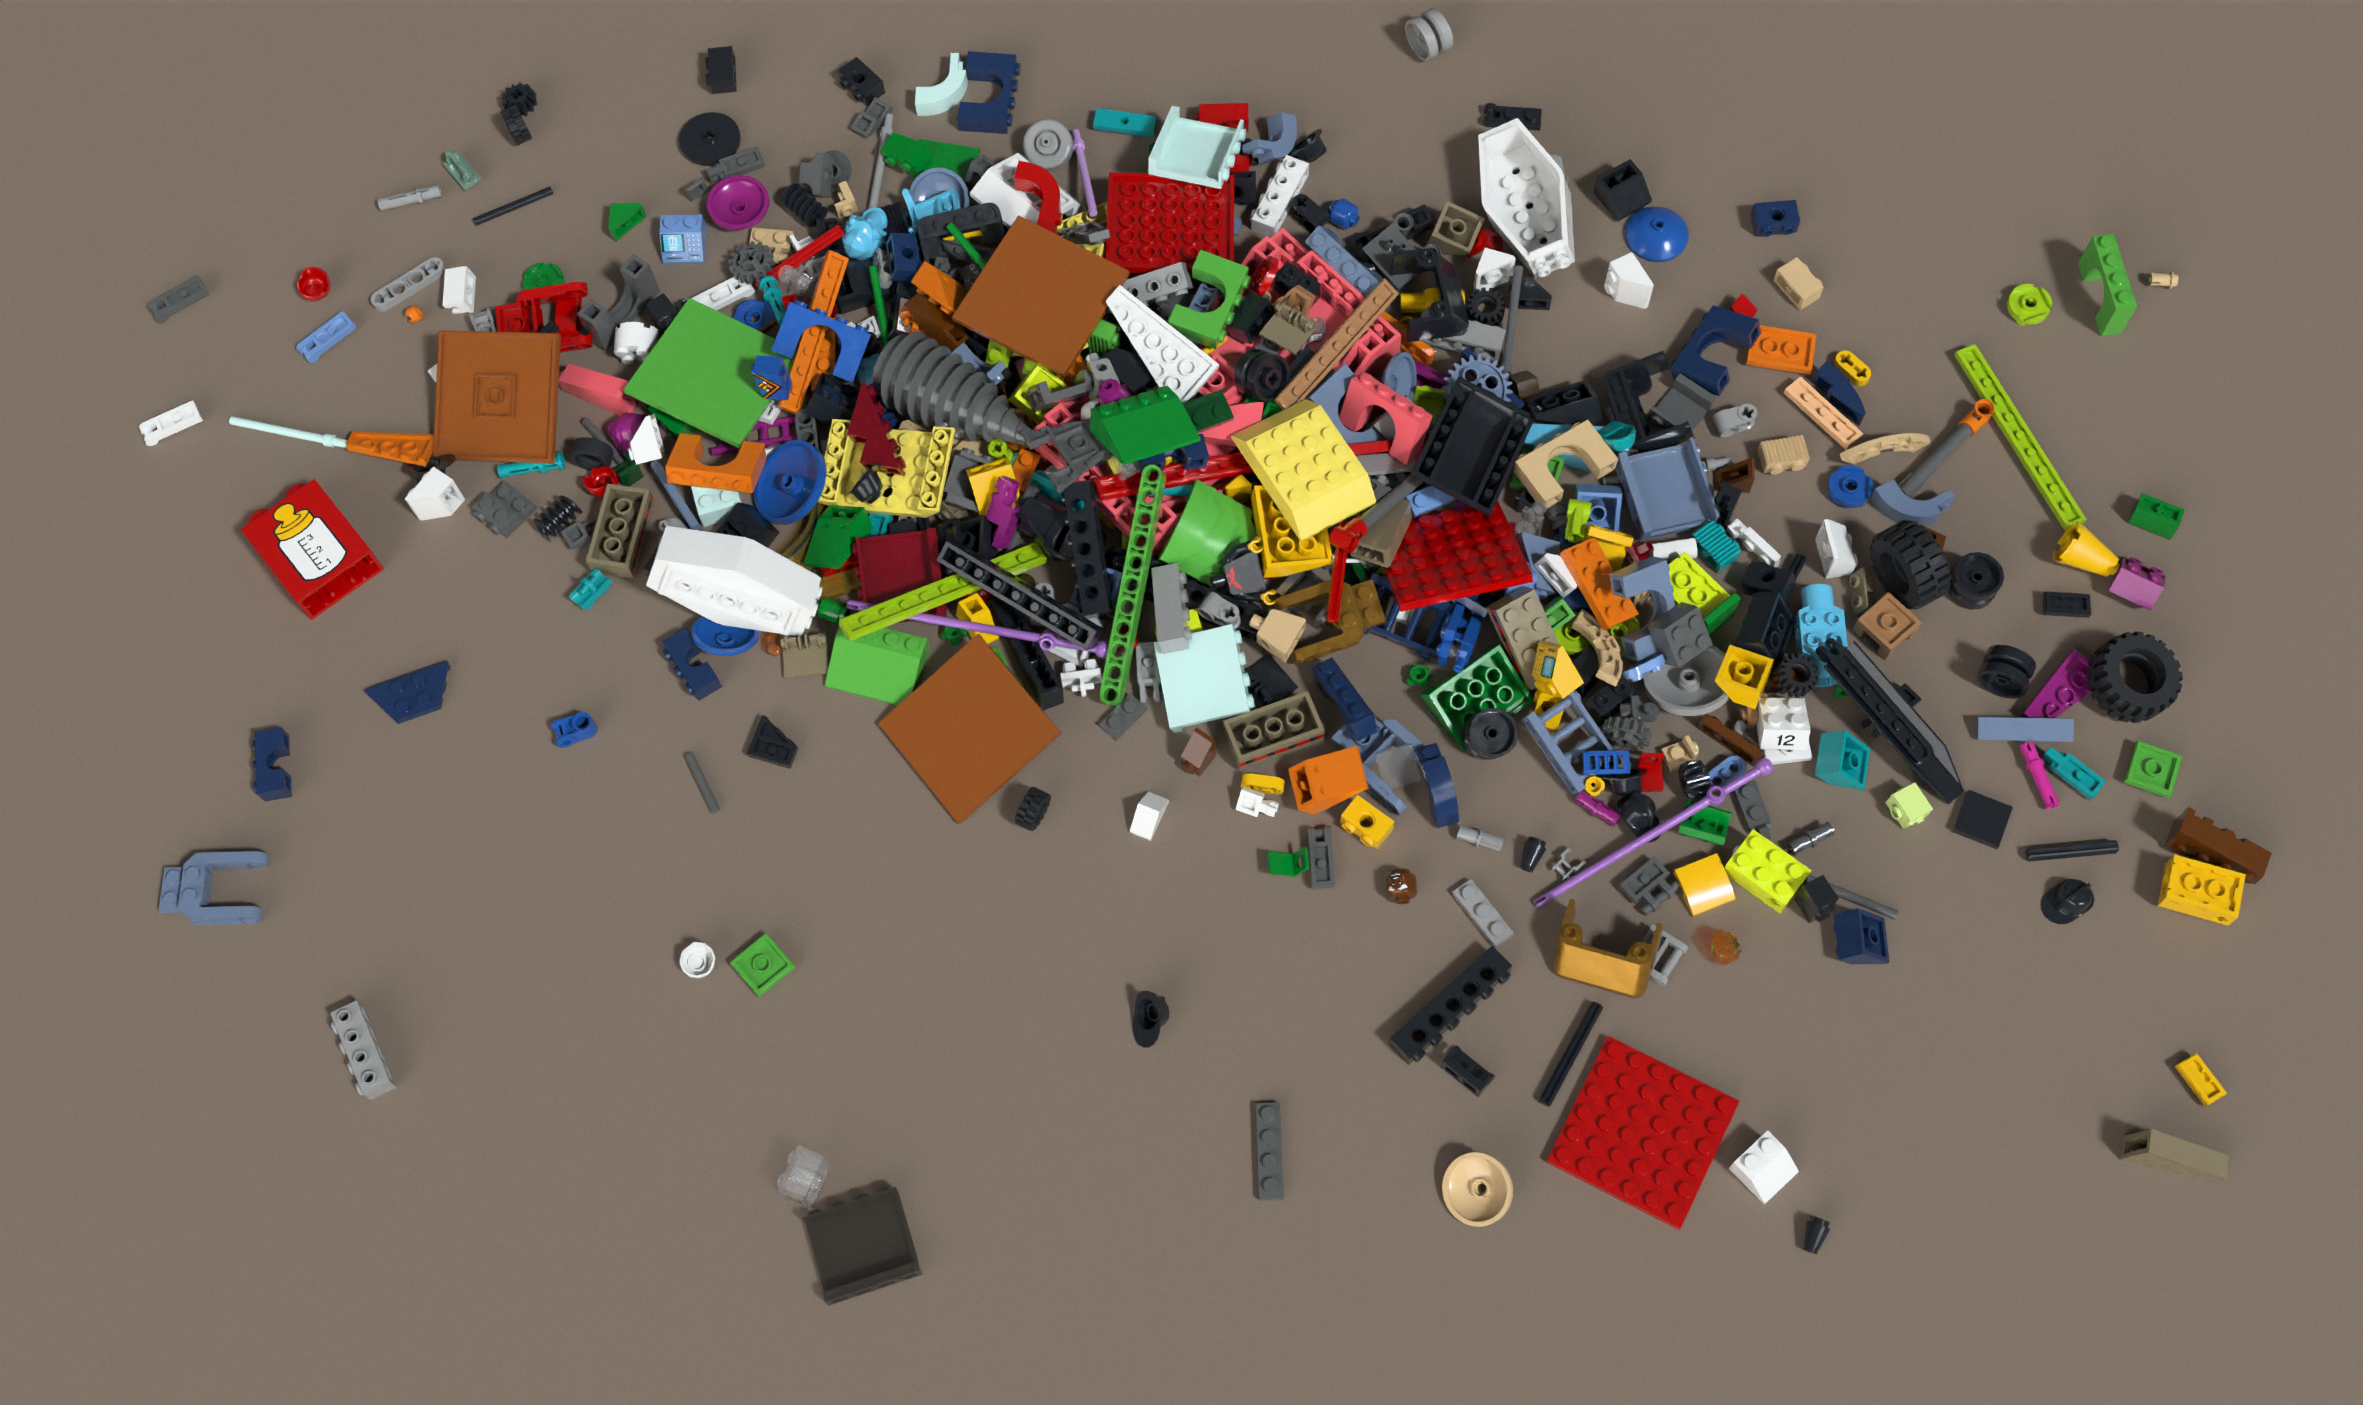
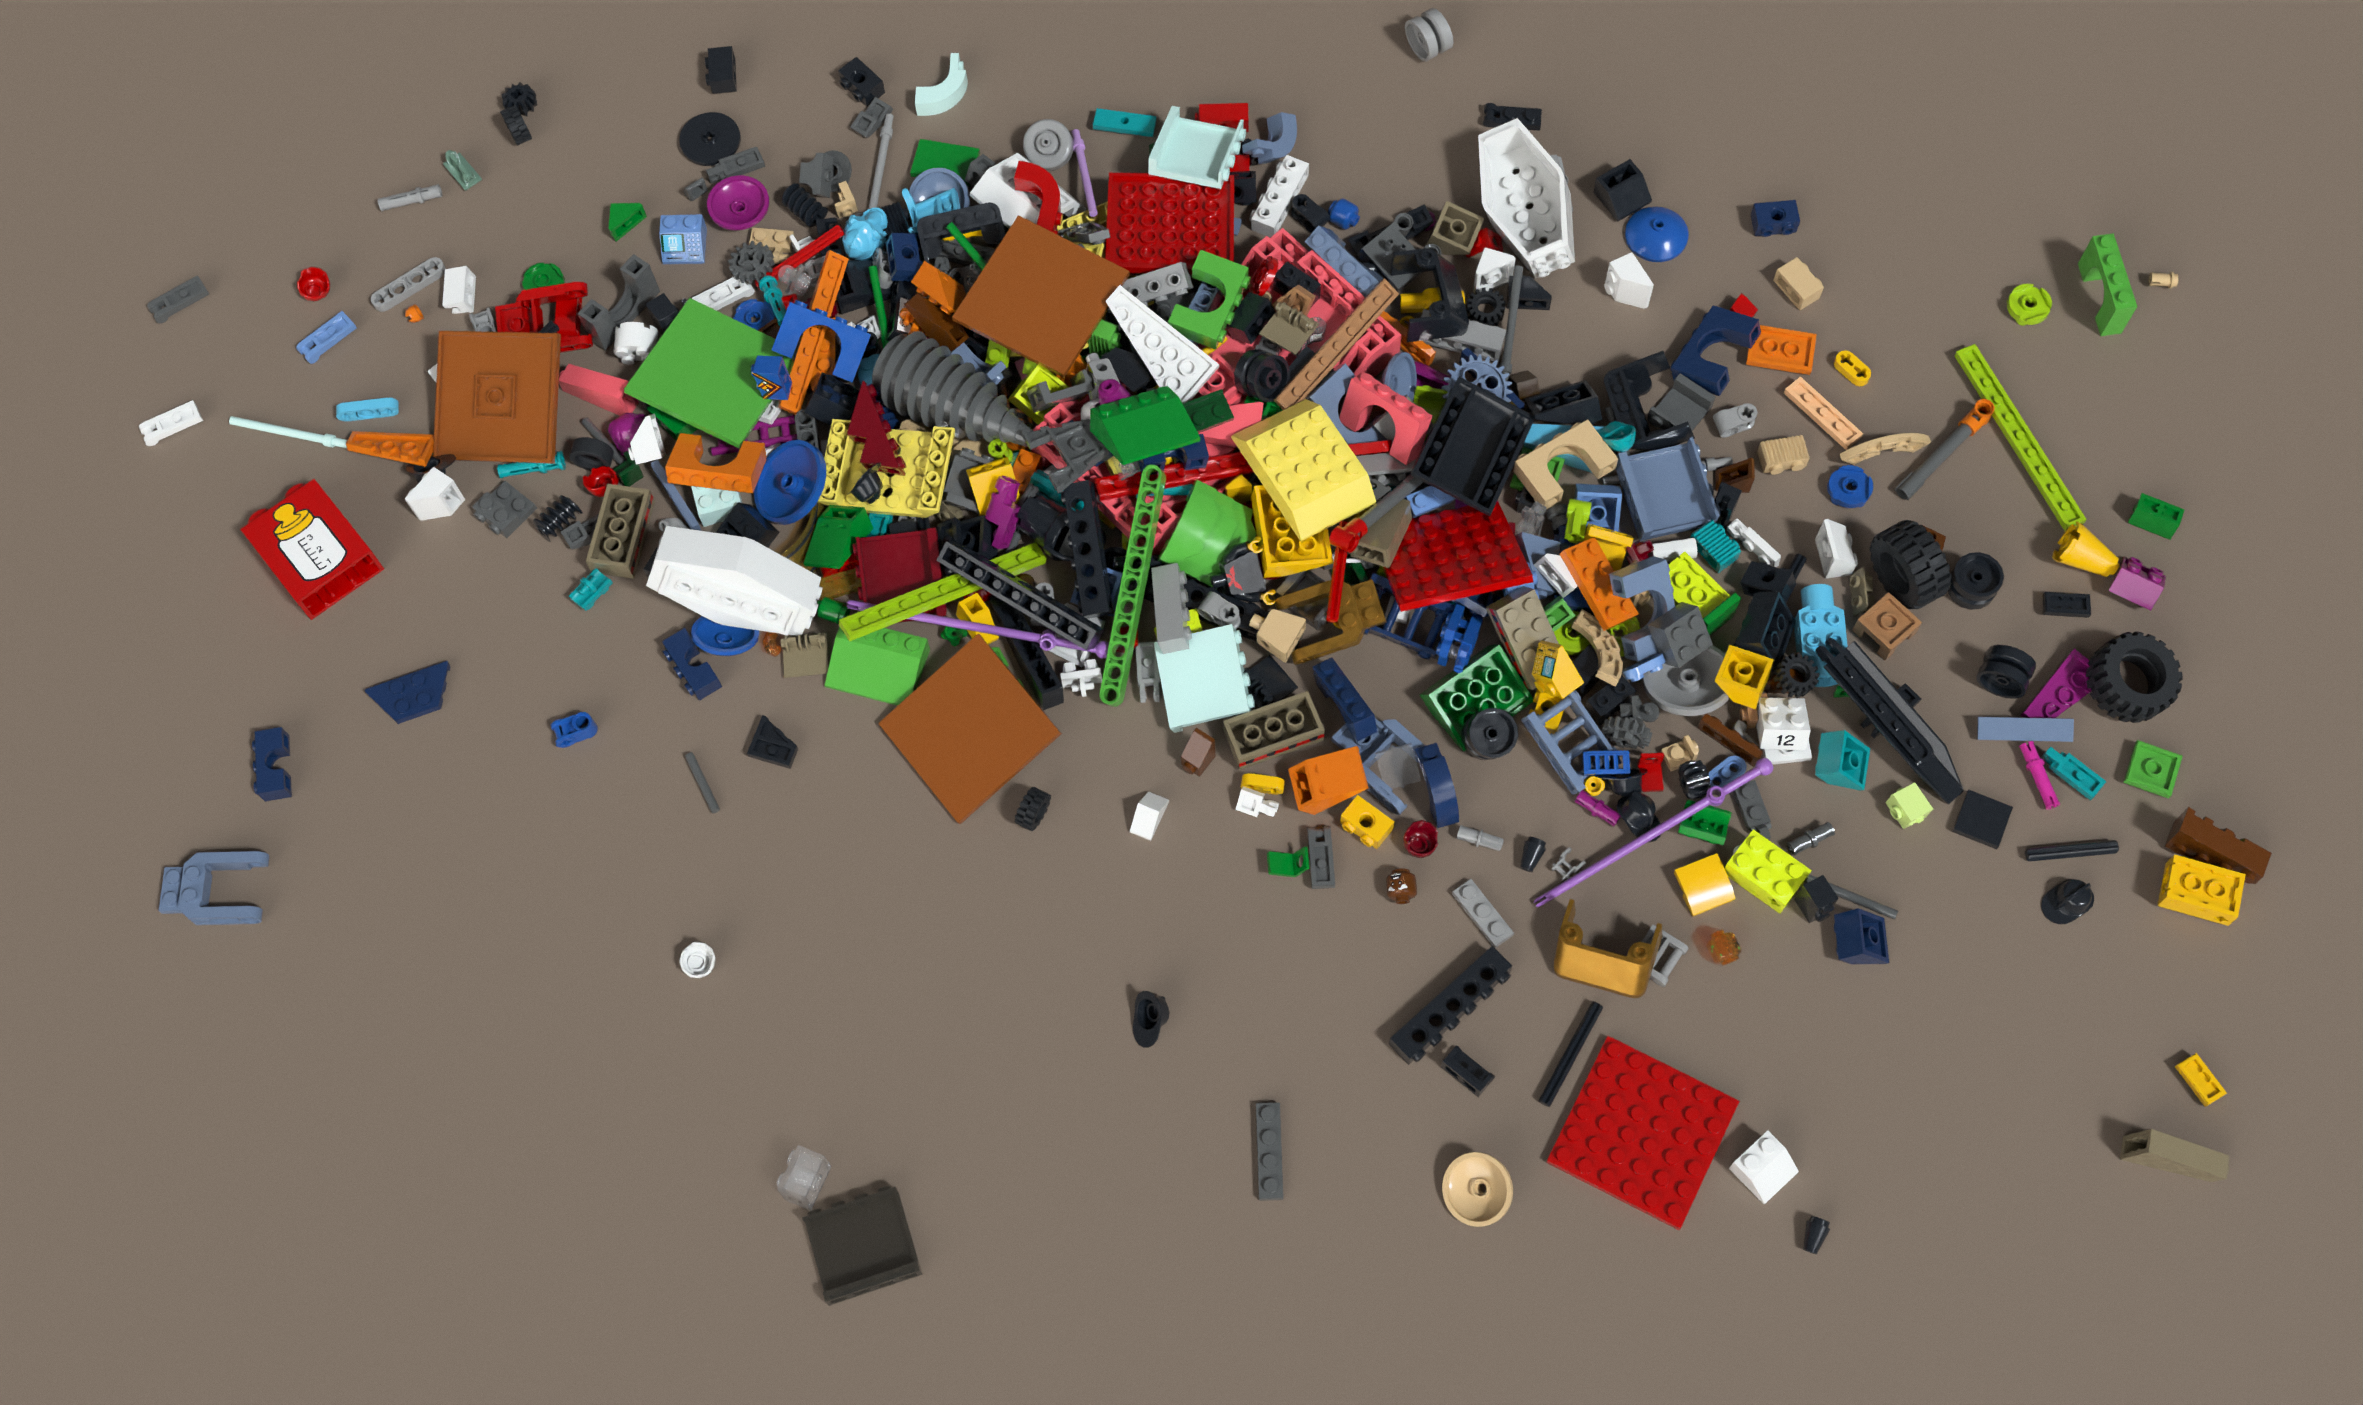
(363, 1050): light grey brick -> none
(367, 409): none -> medium azure beam
(513, 205): black bar -> none
(762, 965): bright green plate -> none
(905, 153): green brick -> none
(993, 115): dark blue arch -> none
(1123, 717): dark grey plate -> none
(1309, 148): black piece -> none
(1418, 670): green plate -> none
(1420, 839): none -> dark red hair
(1646, 879): dark grey plate -> none
(1840, 392): dark blue slope -> none
(1899, 507): sand blue arch -> none

